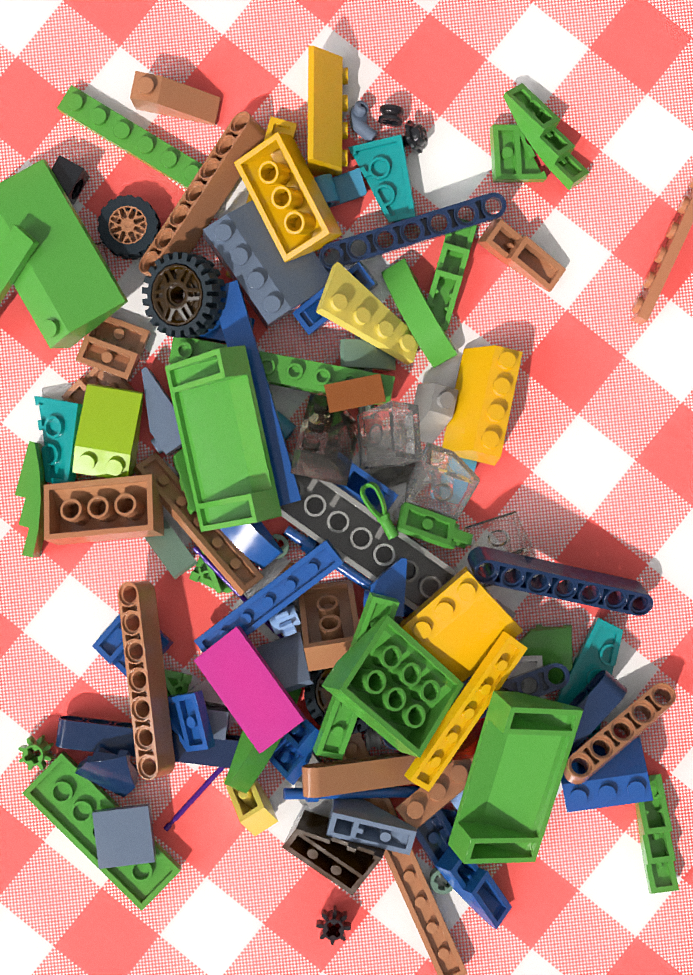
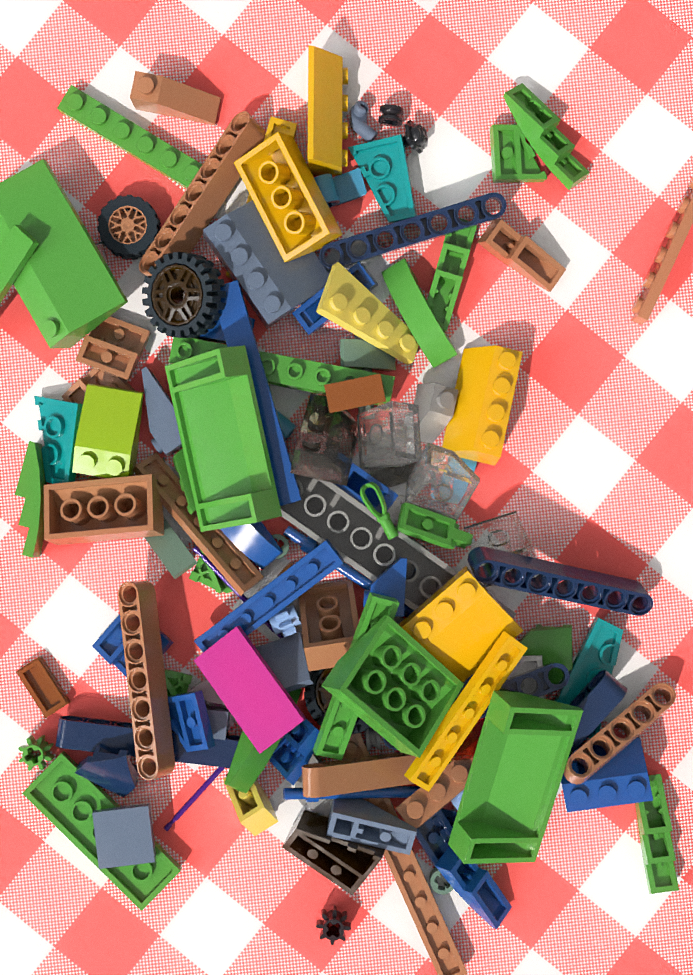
(43, 686): none -> dark orange tile
(70, 177): black brick -> none

